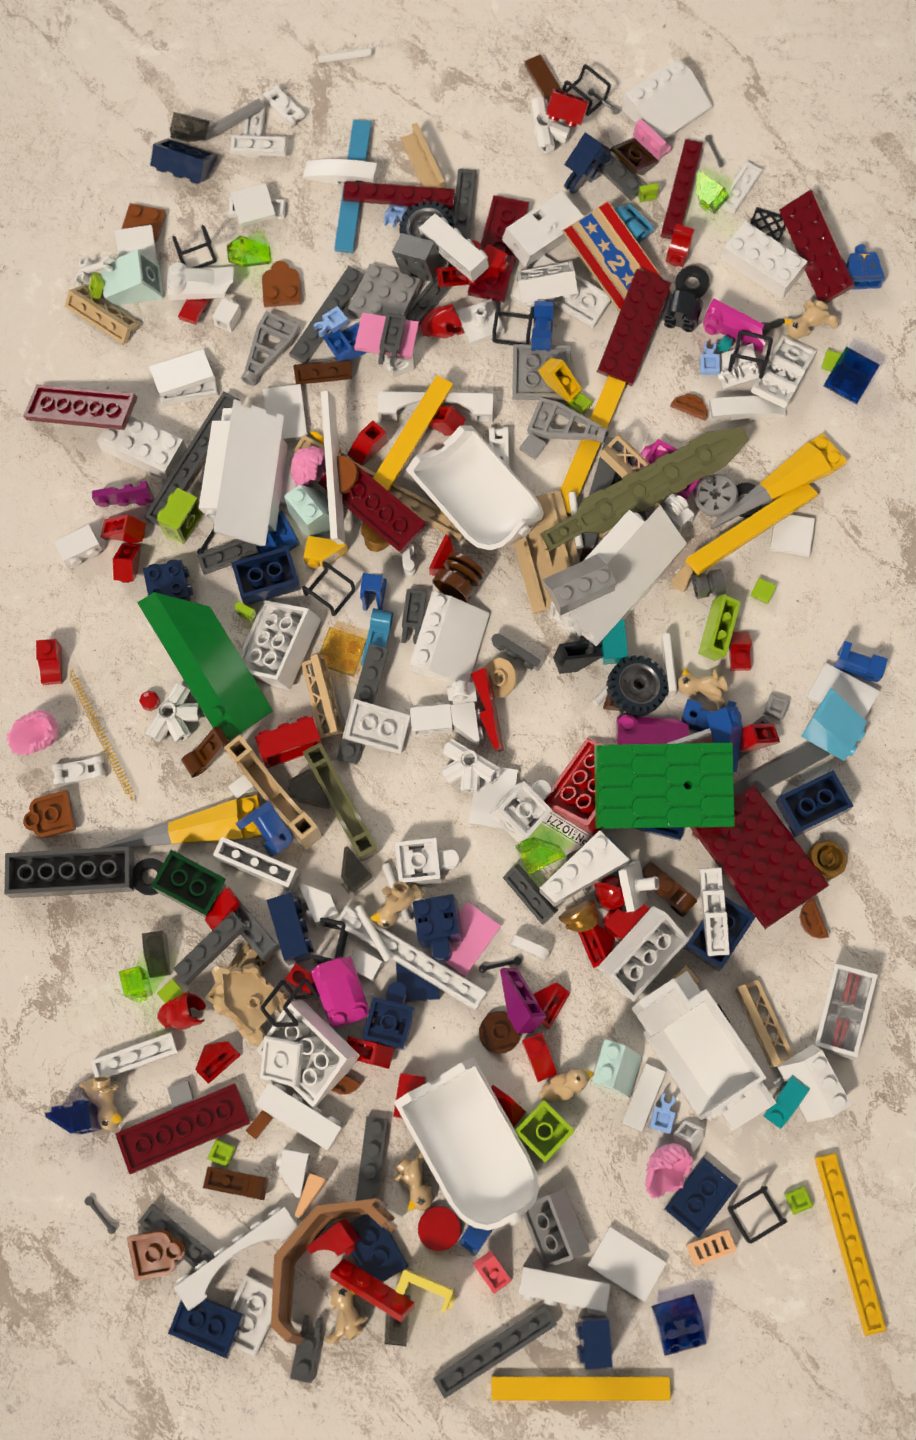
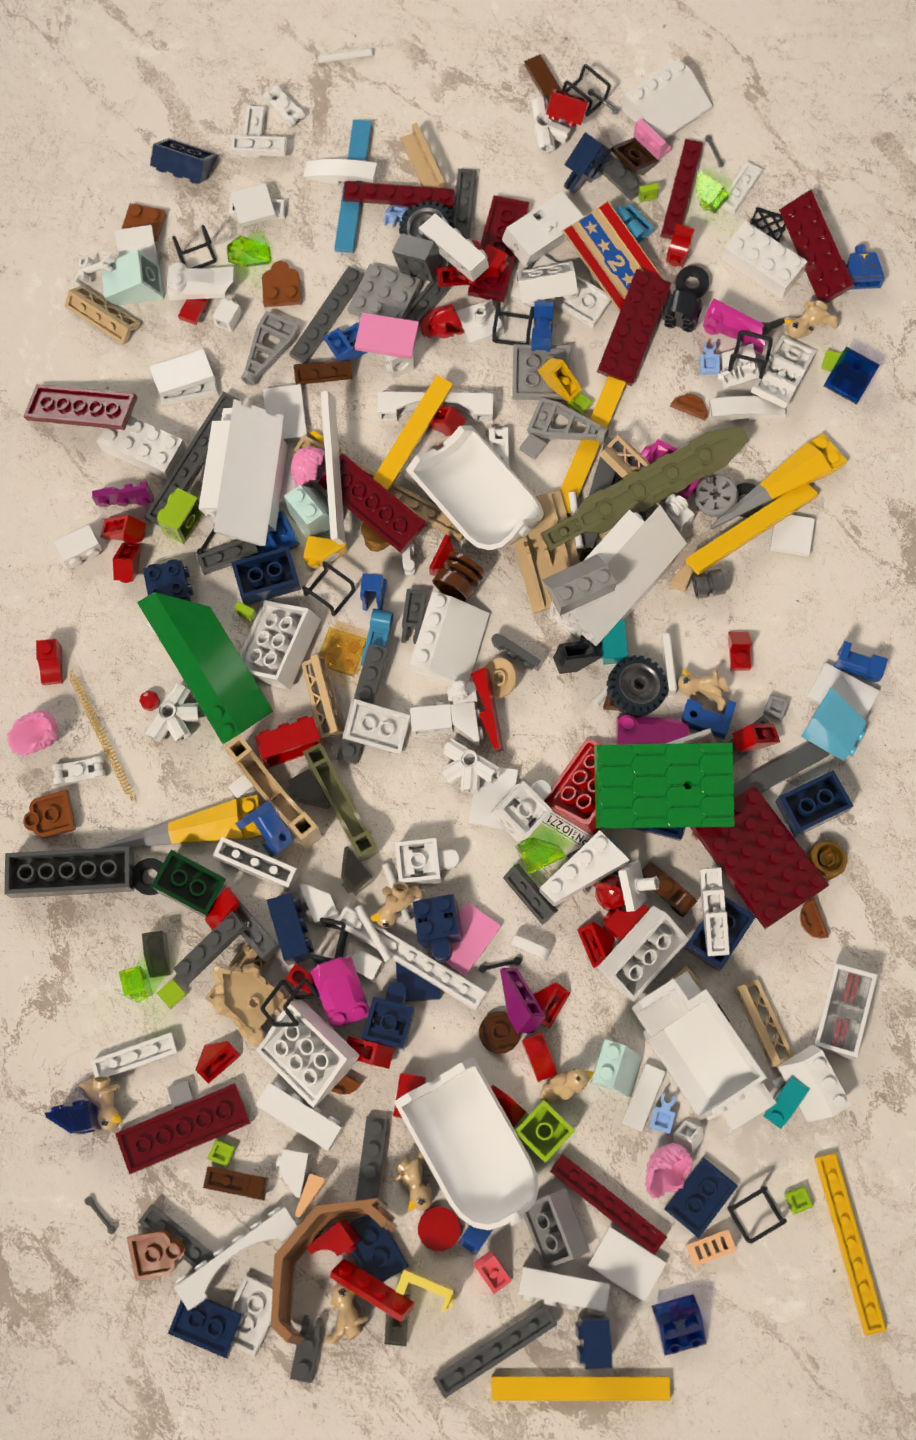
(96, 285): lime tile -> none
(177, 1011): red helmet -> none
(188, 128): clear smoke slope -> none
(205, 754): reddish brown plate -> none
(234, 118): light grey axle -> none
(259, 1124): dark orange piece -> none
(281, 1061): white tile -> none
(332, 320): light blue plate -> none
(347, 473): dark orange tile -> none
(367, 443): red slope -> none
(391, 337): dark grey hinge -> none
(580, 917): pearl gold hat -> none
(608, 1204): none -> dark red plate
(719, 627): lime brick -> none
(725, 343): teal plate -> none
(727, 728): blue slope -> none
(763, 591): lime tile -> none

